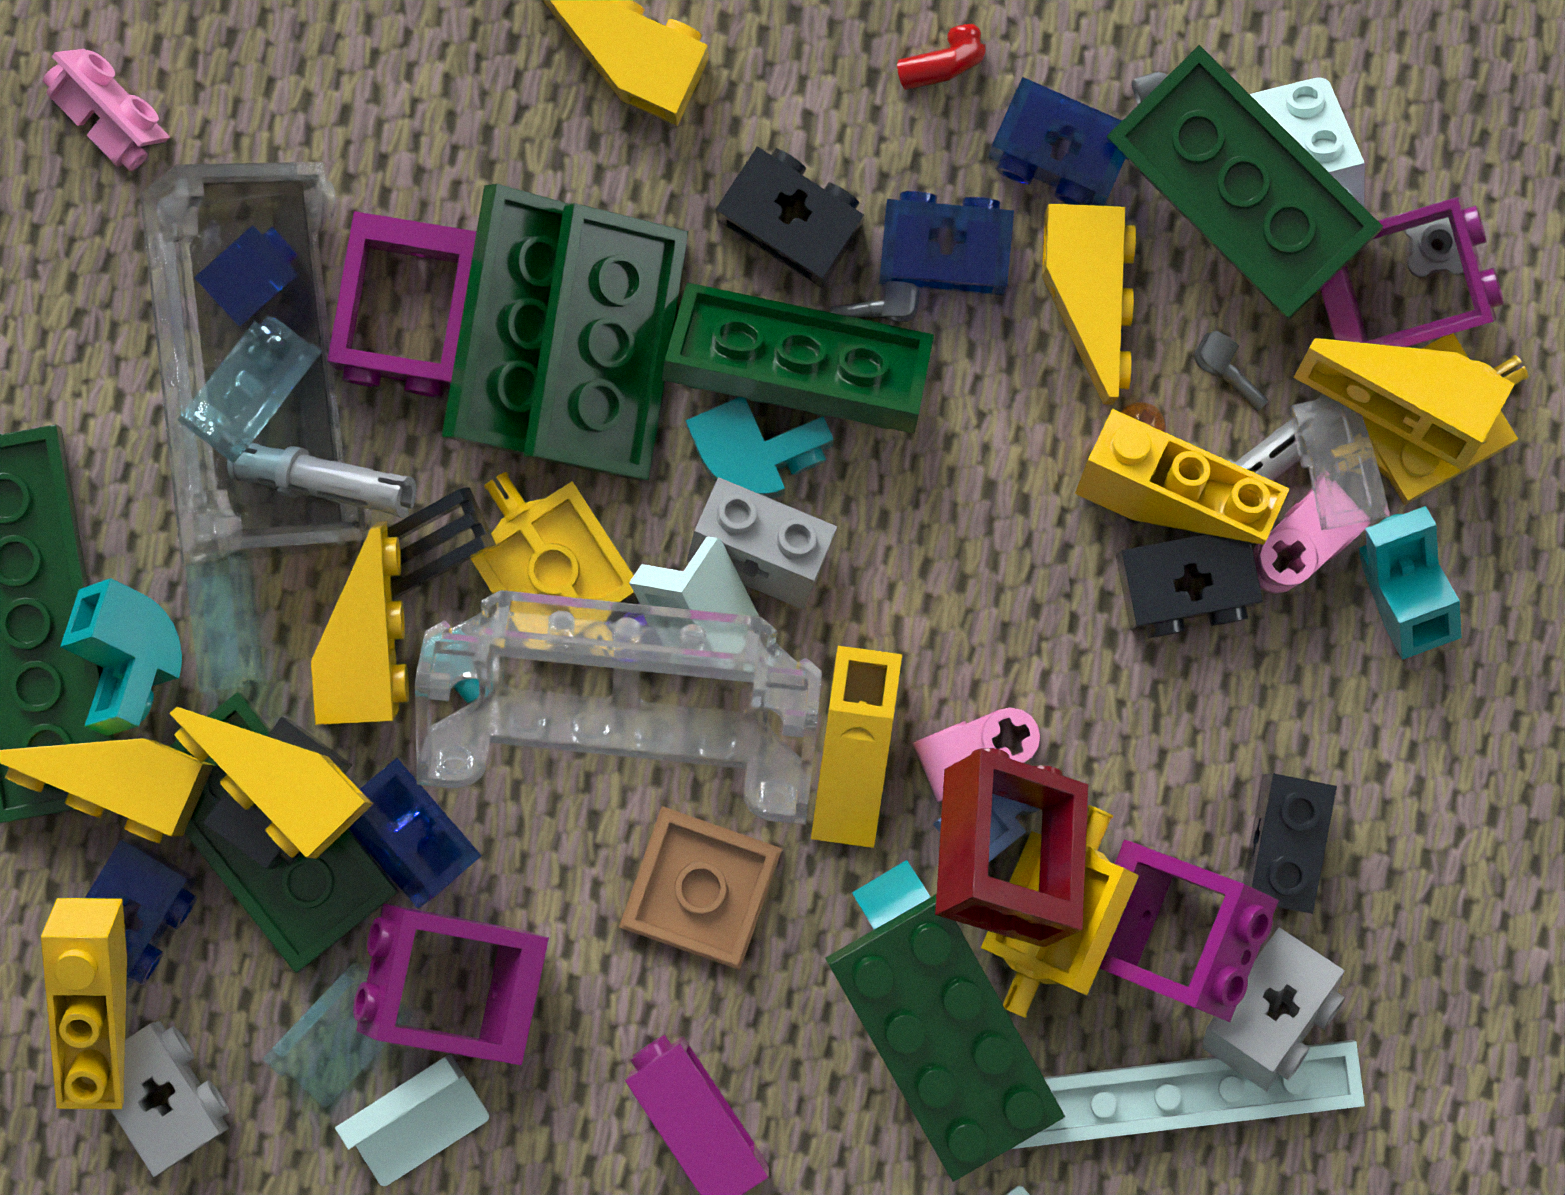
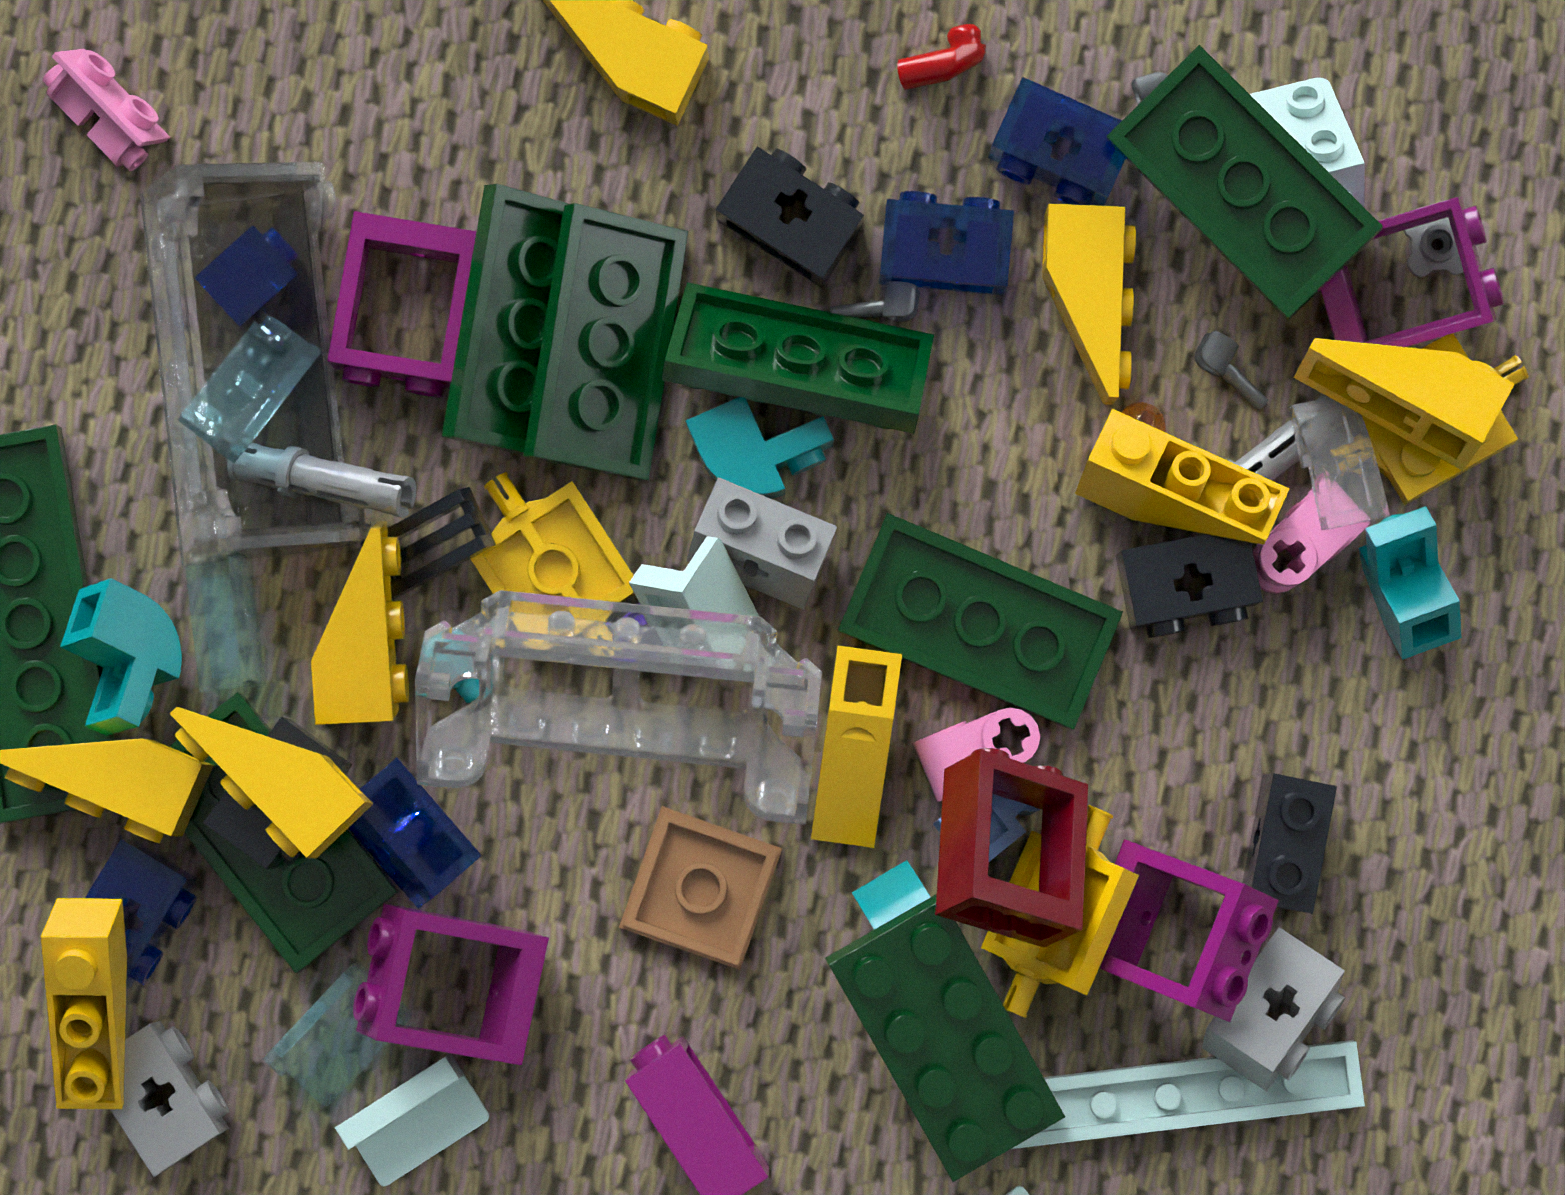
(980, 621): none -> dark green plate

